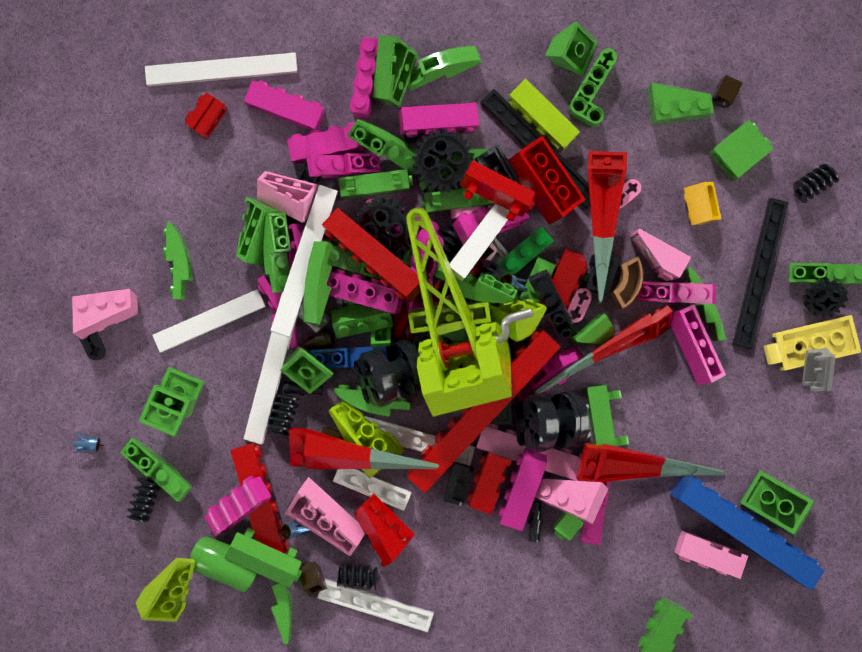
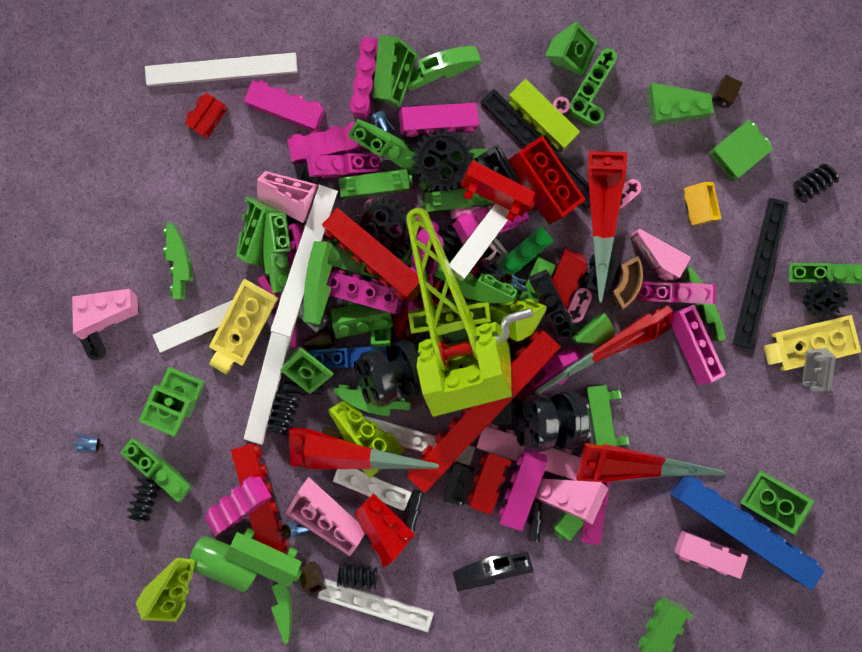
(246, 319): none -> light yellow hinge
(379, 118): none -> flat silver piece
(413, 509): none -> black pin
(492, 568): none -> black slope
(561, 100): none -> bright pink bush

